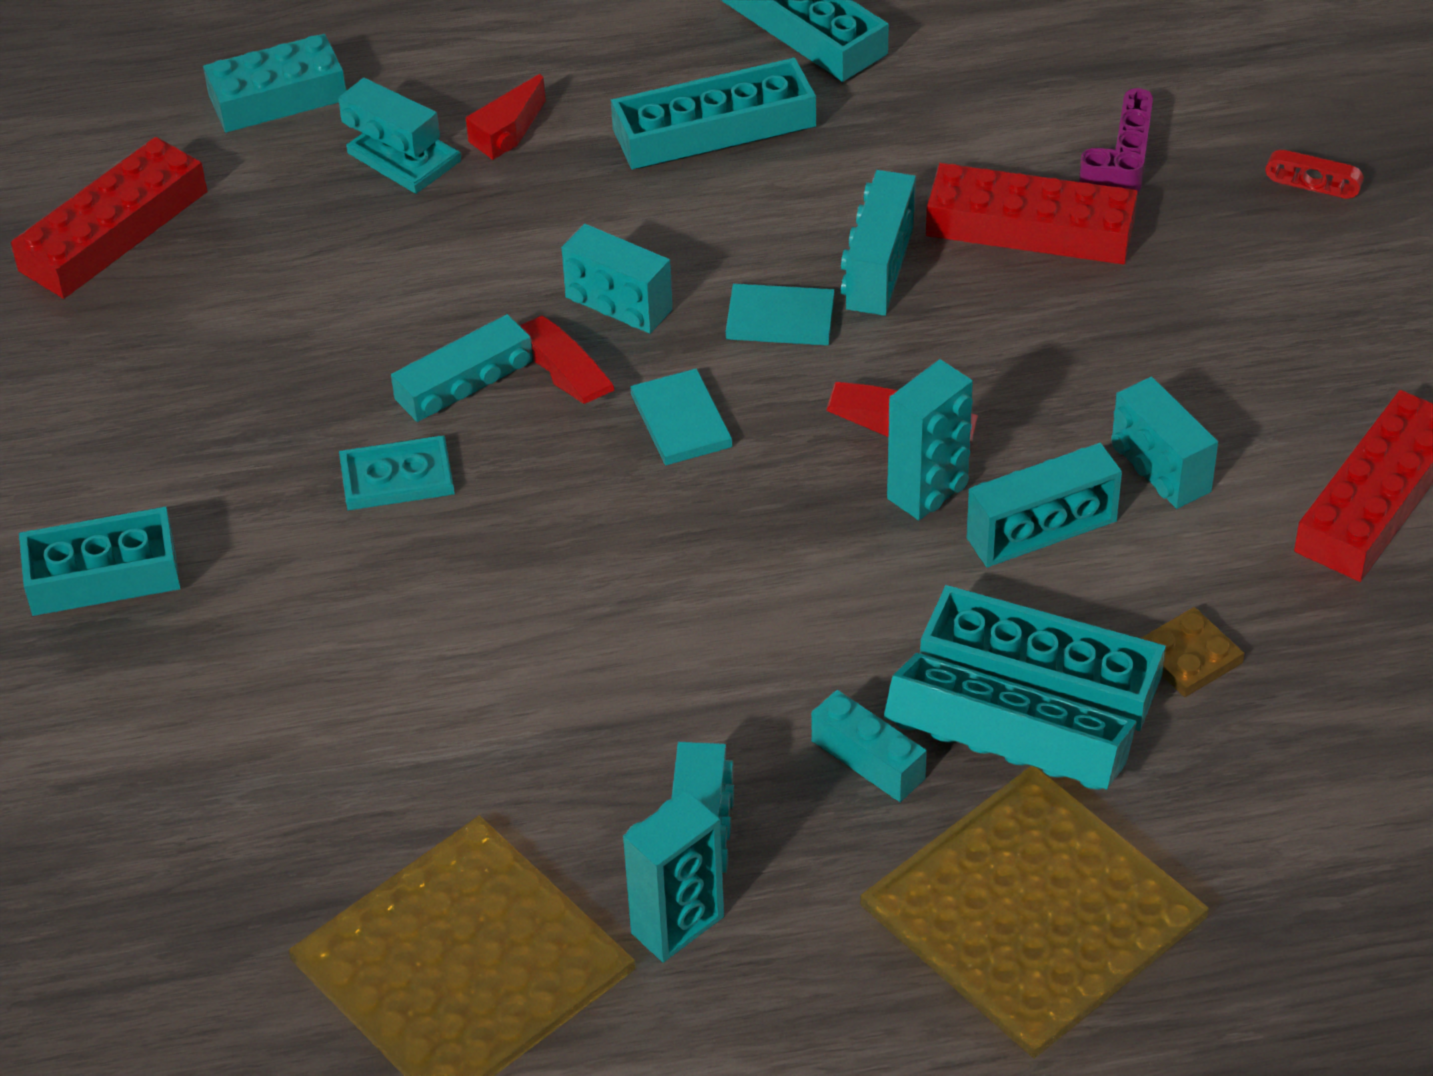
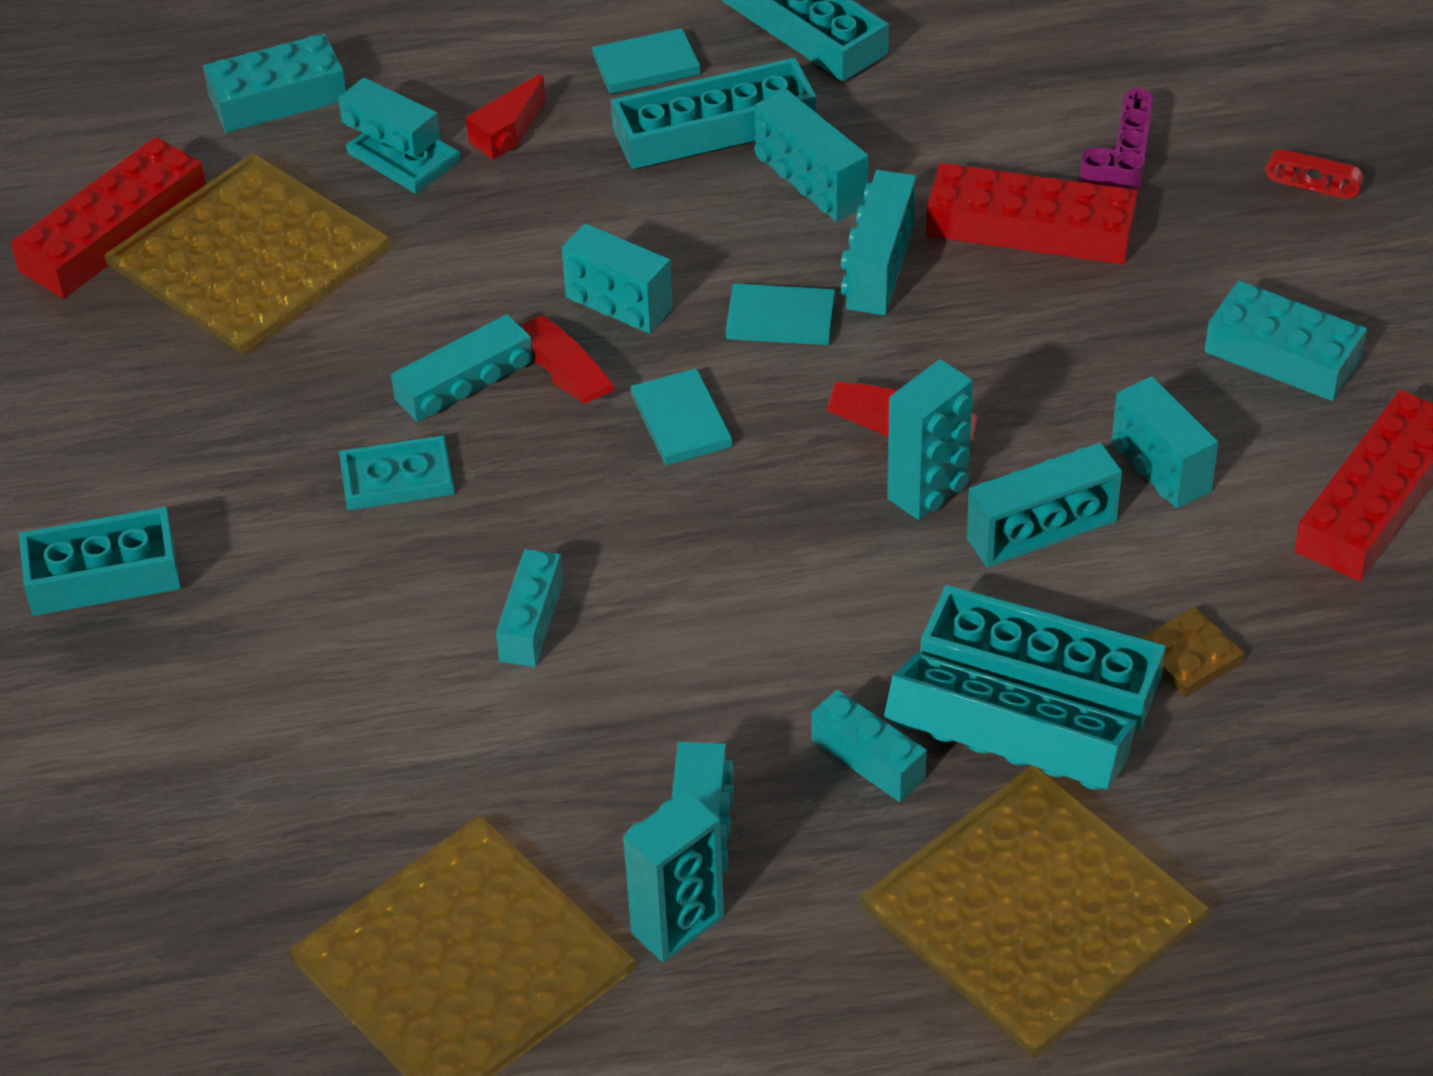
(247, 252): none -> clear yellow plate
(529, 608): none -> teal brick
(645, 61): none -> teal tile
(810, 154): none -> teal brick
(1285, 340): none -> teal brick

